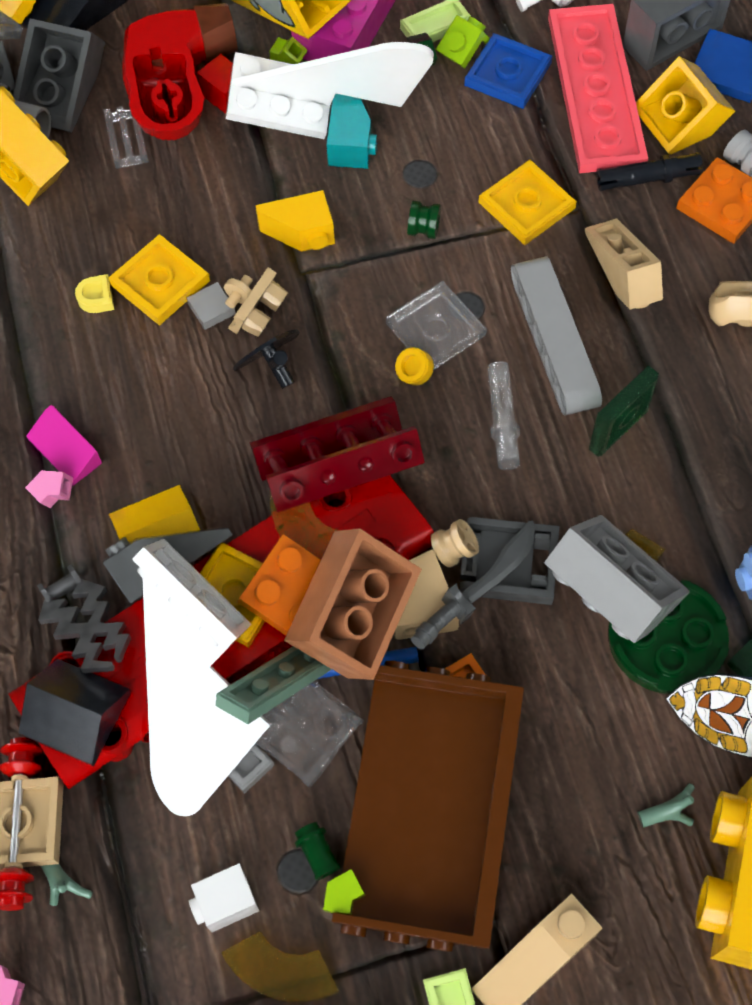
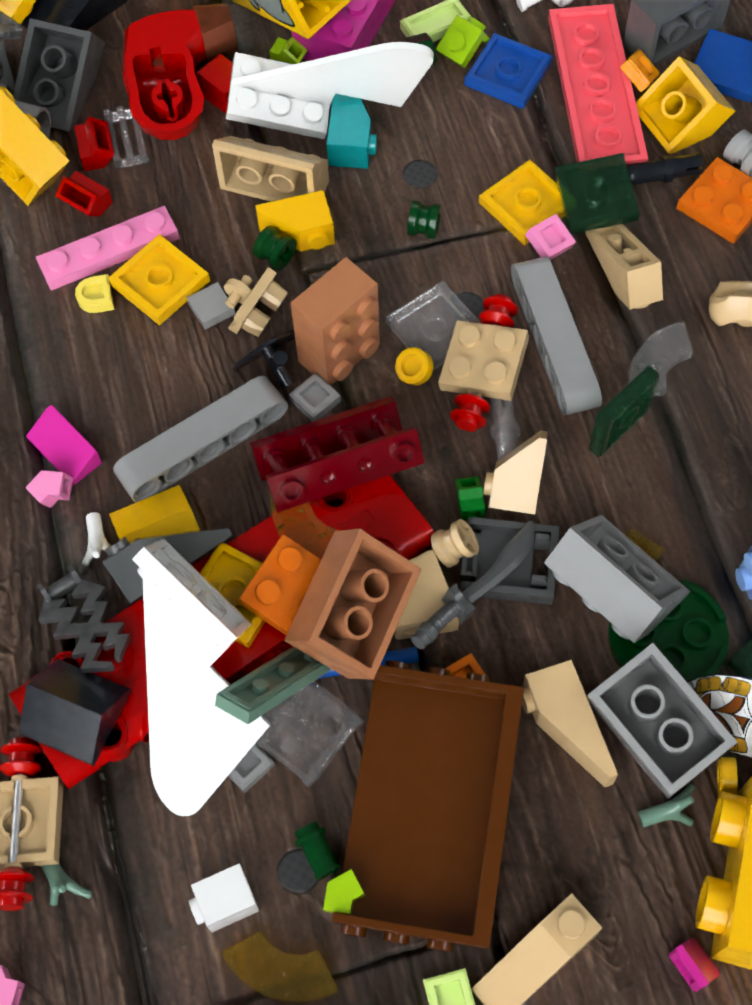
(84, 194): none -> red piece
(94, 143): none -> red piece
(96, 538): none -> white bar
(105, 248): none -> bright pink plate
(200, 438): none -> light grey beam
(267, 170): none -> tan slope
(274, 247): none -> dark green wheel
(315, 397): none -> light grey tile
(337, 322): none -> nougat brick
(470, 497): none -> green piece
(483, 361): none -> tan plate
(518, 477): none -> slope
(550, 237): none -> bright pink plate
(566, 716): none -> tan slope
(596, 193): none -> clear green tile
(640, 70): none -> light orange tile
(660, 720): none -> light grey brick
(662, 353): none -> clear tile
(694, 964): none -> dark pink slope
(727, 775): none -> yellow tile

